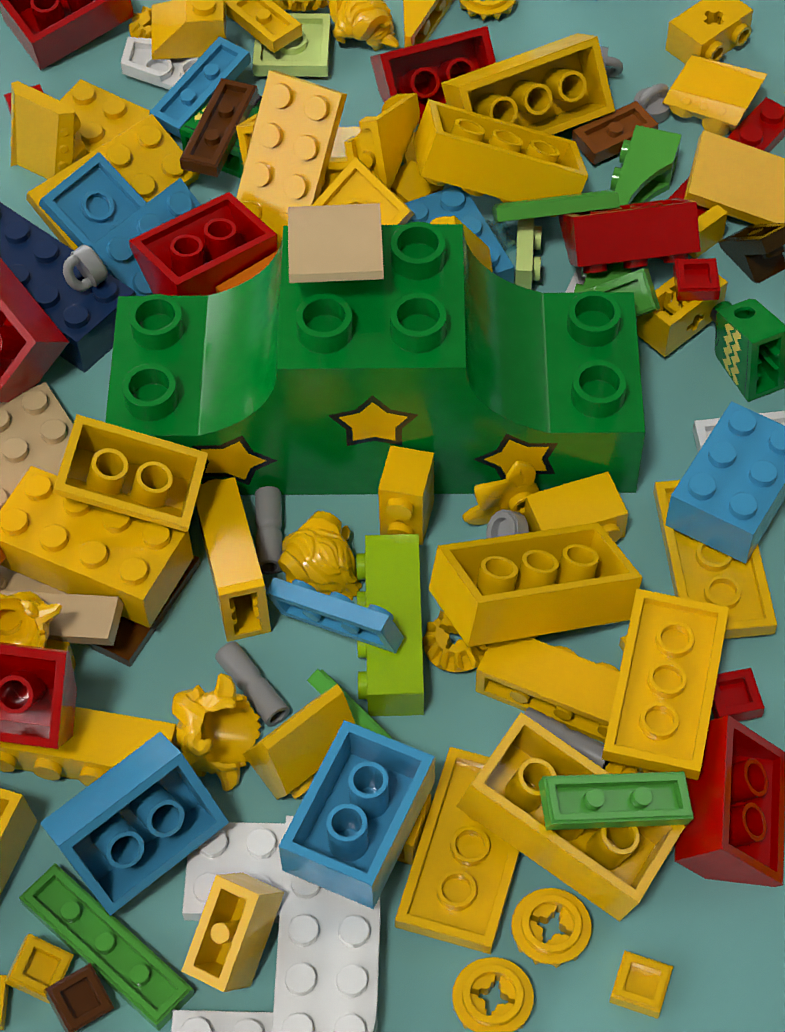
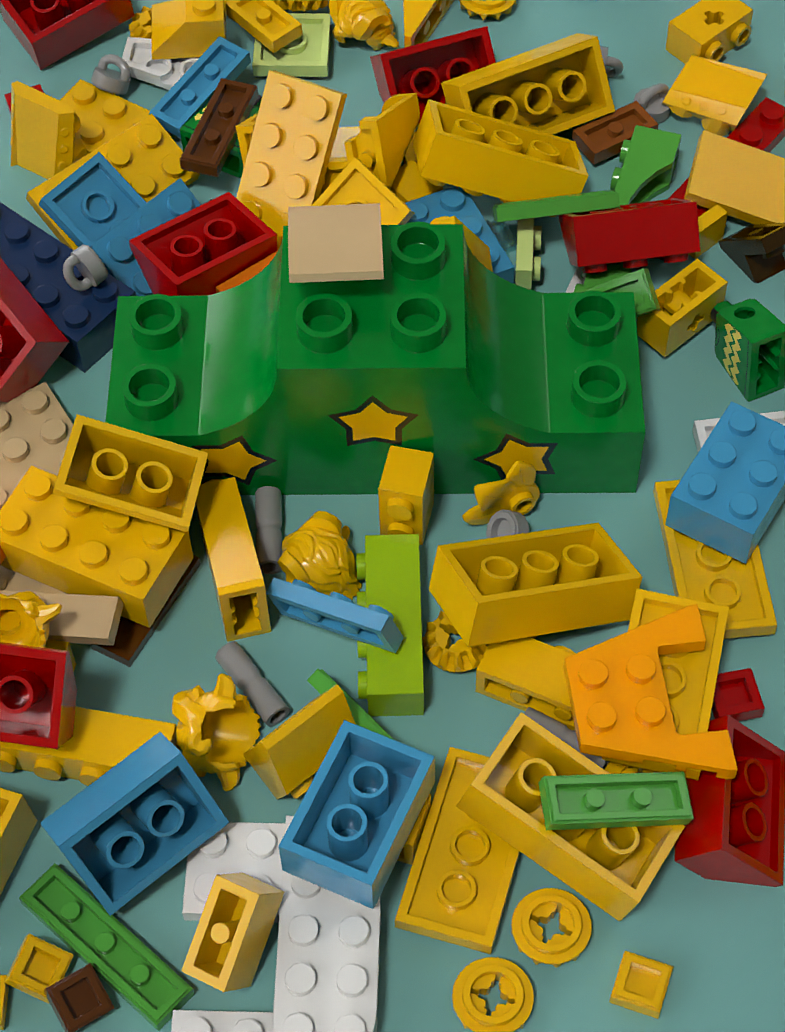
(110, 79): none -> light grey tile
(578, 503): yellow brick -> none
(624, 702): none -> light orange wing
(696, 279): red tile -> none

